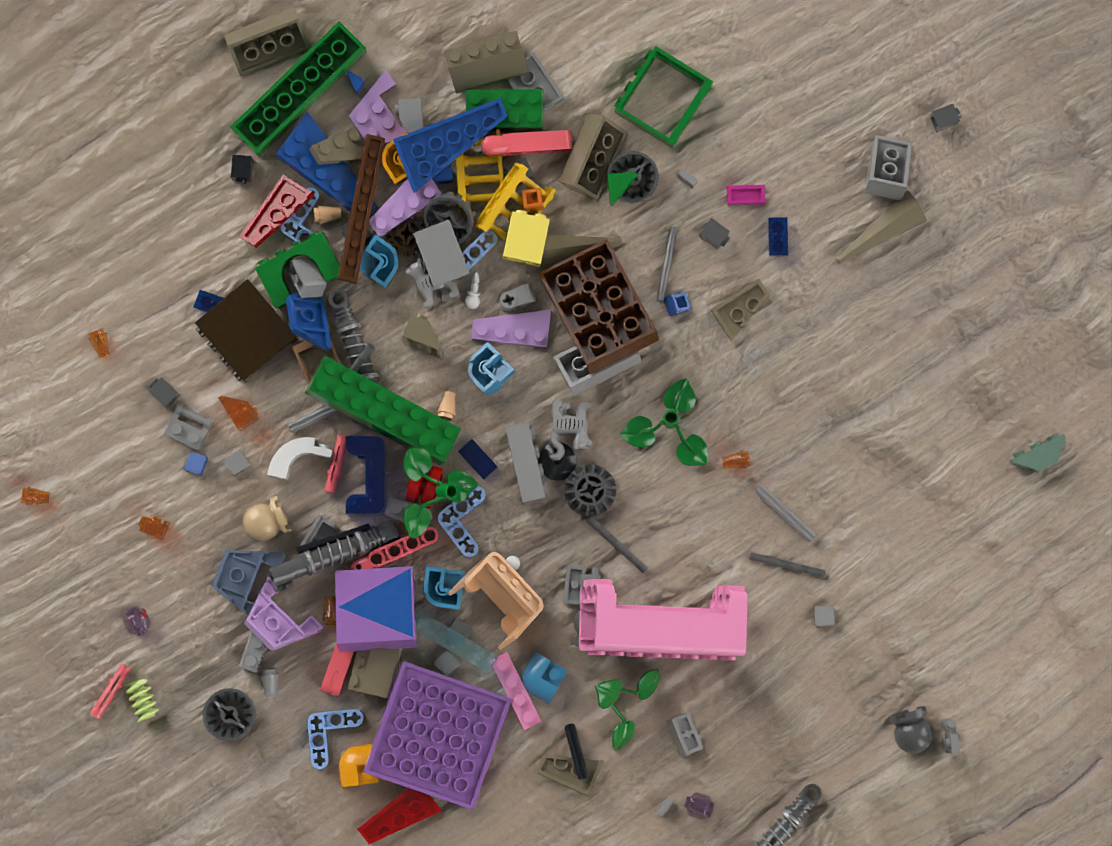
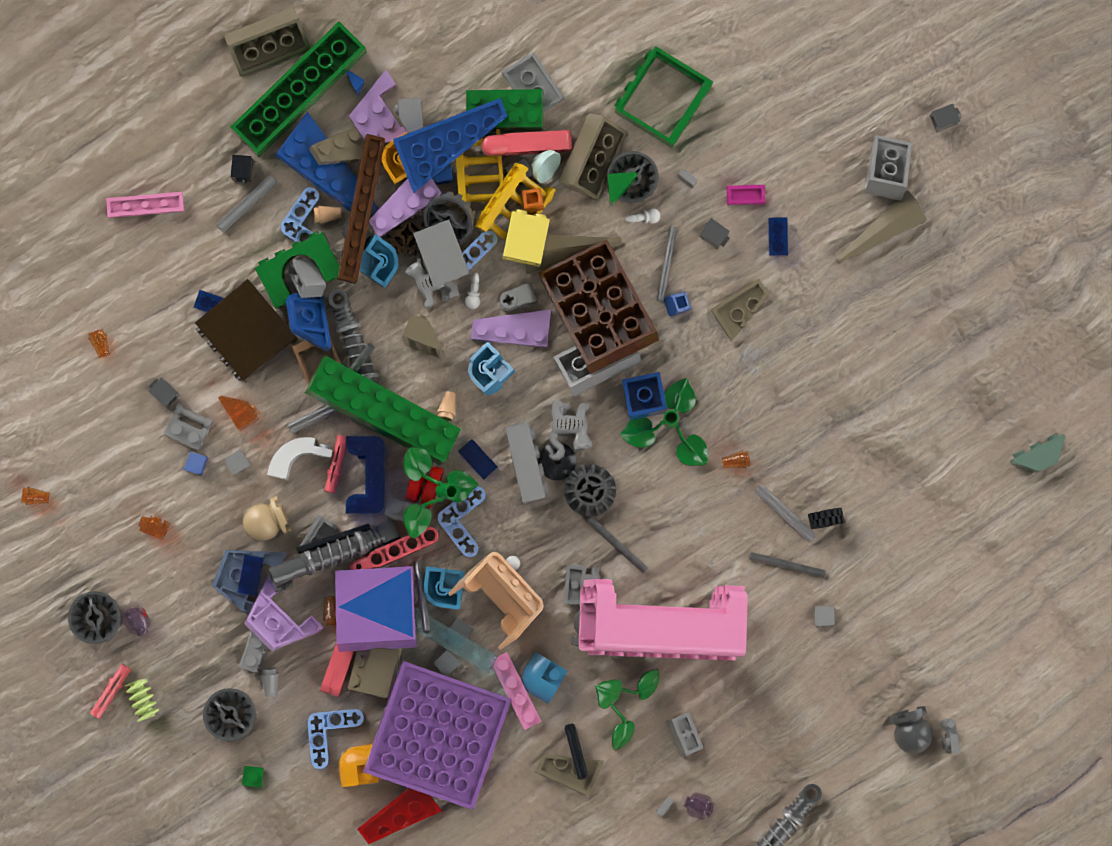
(92, 600): none -> dark grey gear
(145, 205): none -> bright pink plate
(250, 575): none -> clear blue tile
(252, 198): none -> light grey axle
(252, 776): none -> green plate
(276, 209): wing -> none
(422, 598): none -> flat silver bar
(486, 61): dark tan slope -> none
(545, 165): none -> light aqua piece
(644, 396): none -> blue brick
(651, 216): none -> white bar
(826, 518): none -> black tyre

